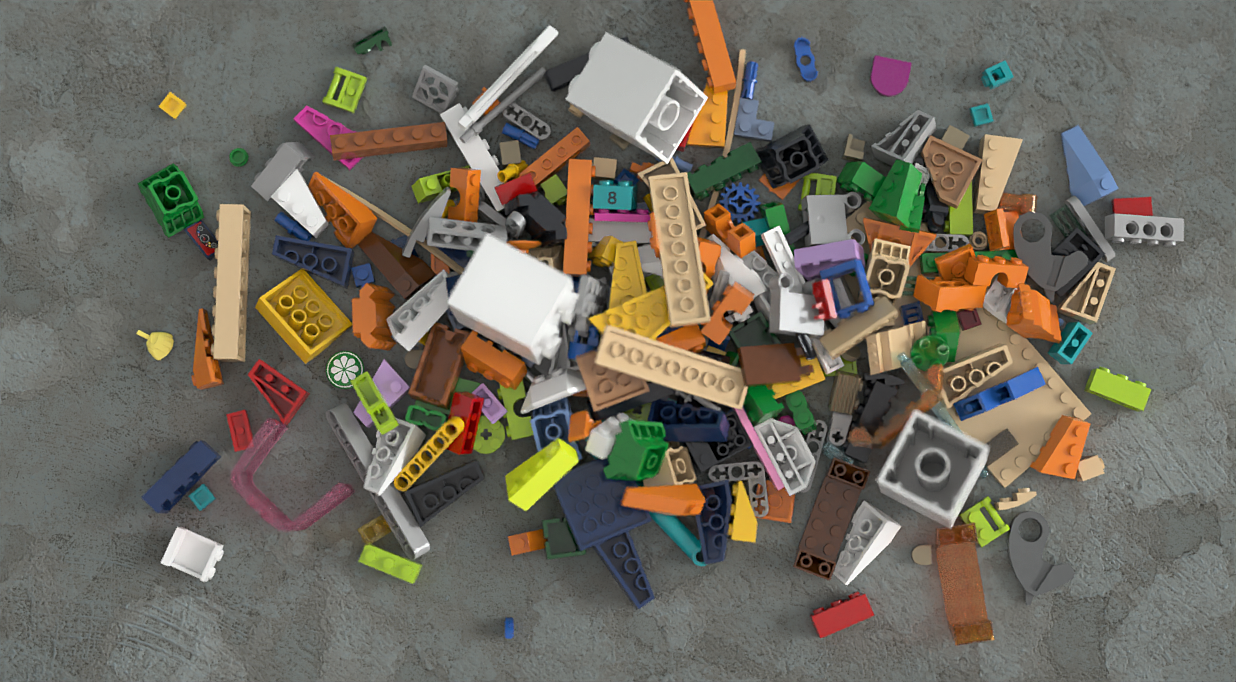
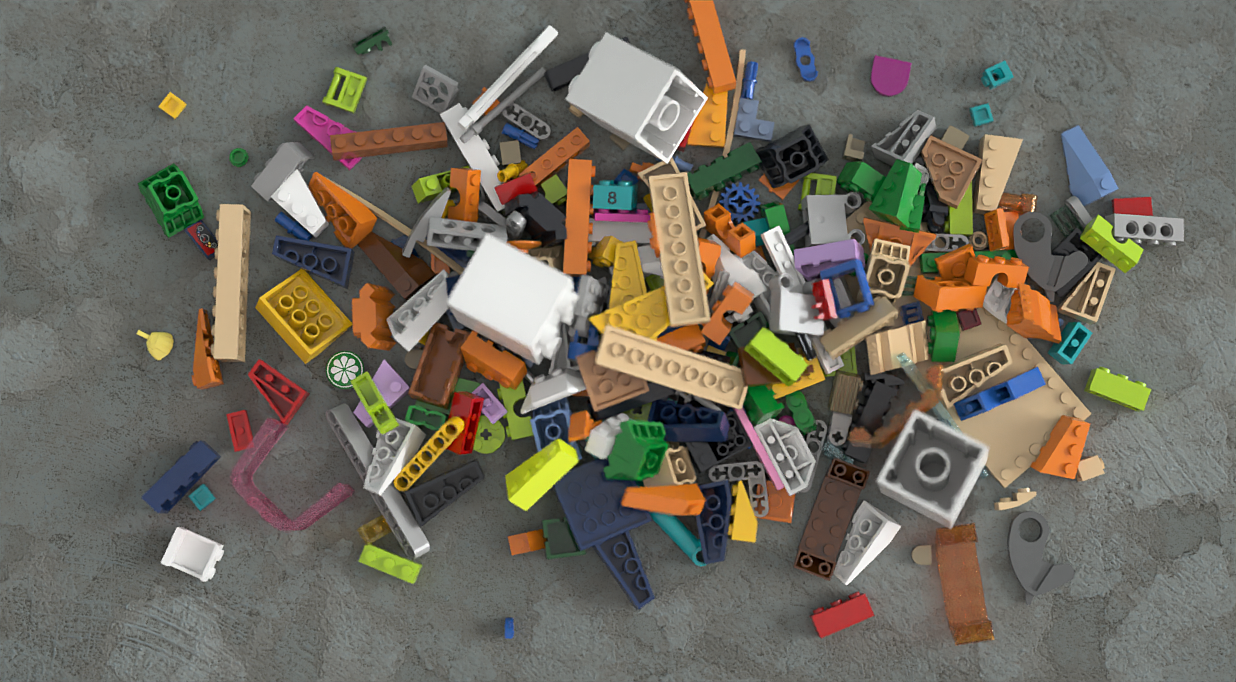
(363, 274): blue plate -> none
(544, 366): light grey tile -> none
(604, 168): tan brick -> none
(776, 356): none -> lime brick
(852, 354): dark tan tile -> none
(929, 351): green dish -> none
(984, 531): lime plate -> none
(999, 446): clear smoke tile -> none
(1099, 237): none -> lime arch

